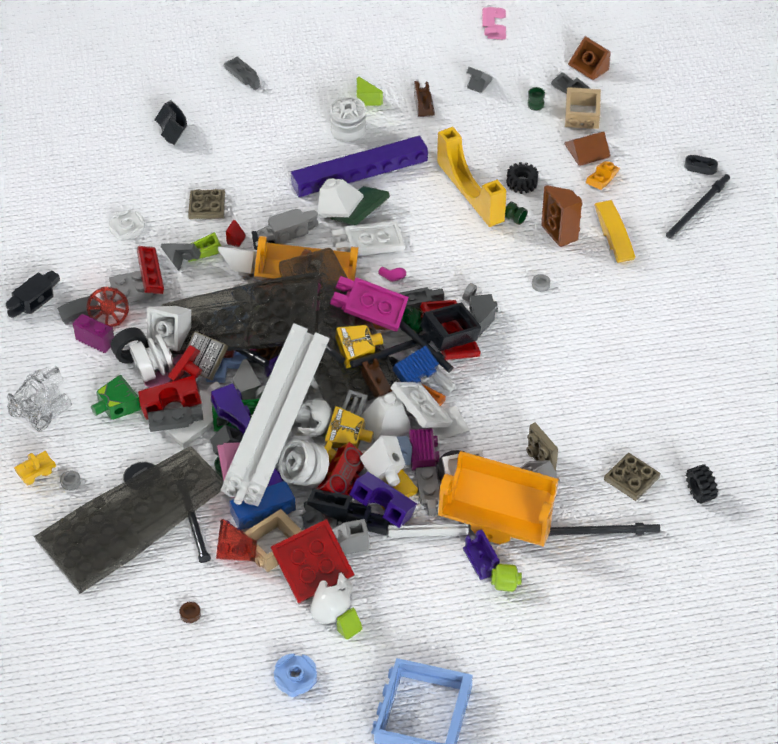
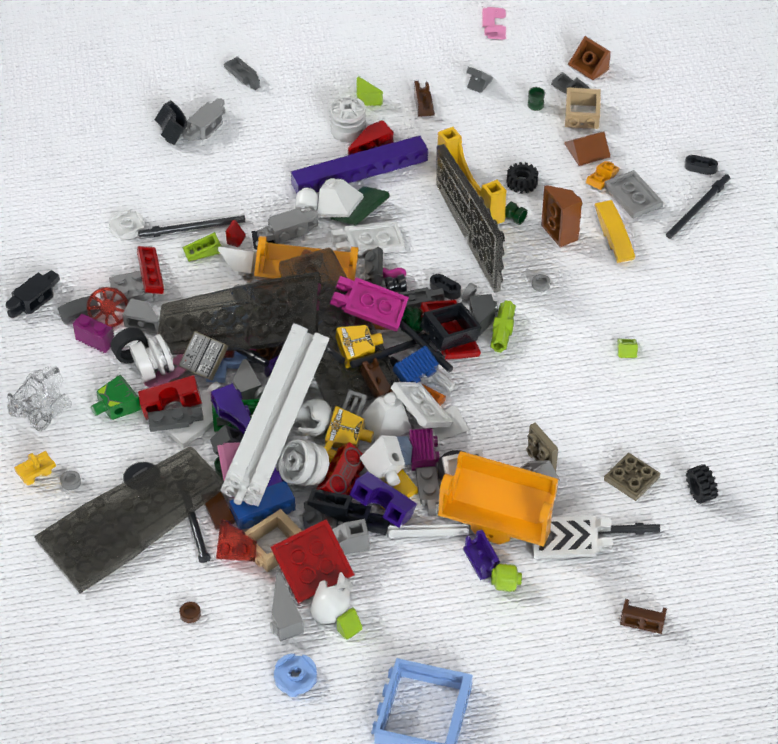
(140, 315): none -> light grey slope
(157, 230): none -> black bar
(171, 323): white slope -> none
(178, 251): dark grey slope -> none
(186, 364): red tile -> none
(205, 121): none -> light grey hinge
(207, 204): dark tan tile -> none
(219, 509): none -> reddish brown tile
(285, 615): none -> light grey slope
(307, 200): none -> white head
(372, 137): none -> red slope
(374, 266): none -> dark grey hinge
(396, 284): none -> black wheel
(449, 286): none -> black beam
(471, 217): none -> clear smoke wing
(503, 326): none -> lime piece
(575, 537): none -> white tile
(627, 348): none -> lime slope
(633, 194): none -> light grey plate
(643, 618): none -> reddish brown hinge

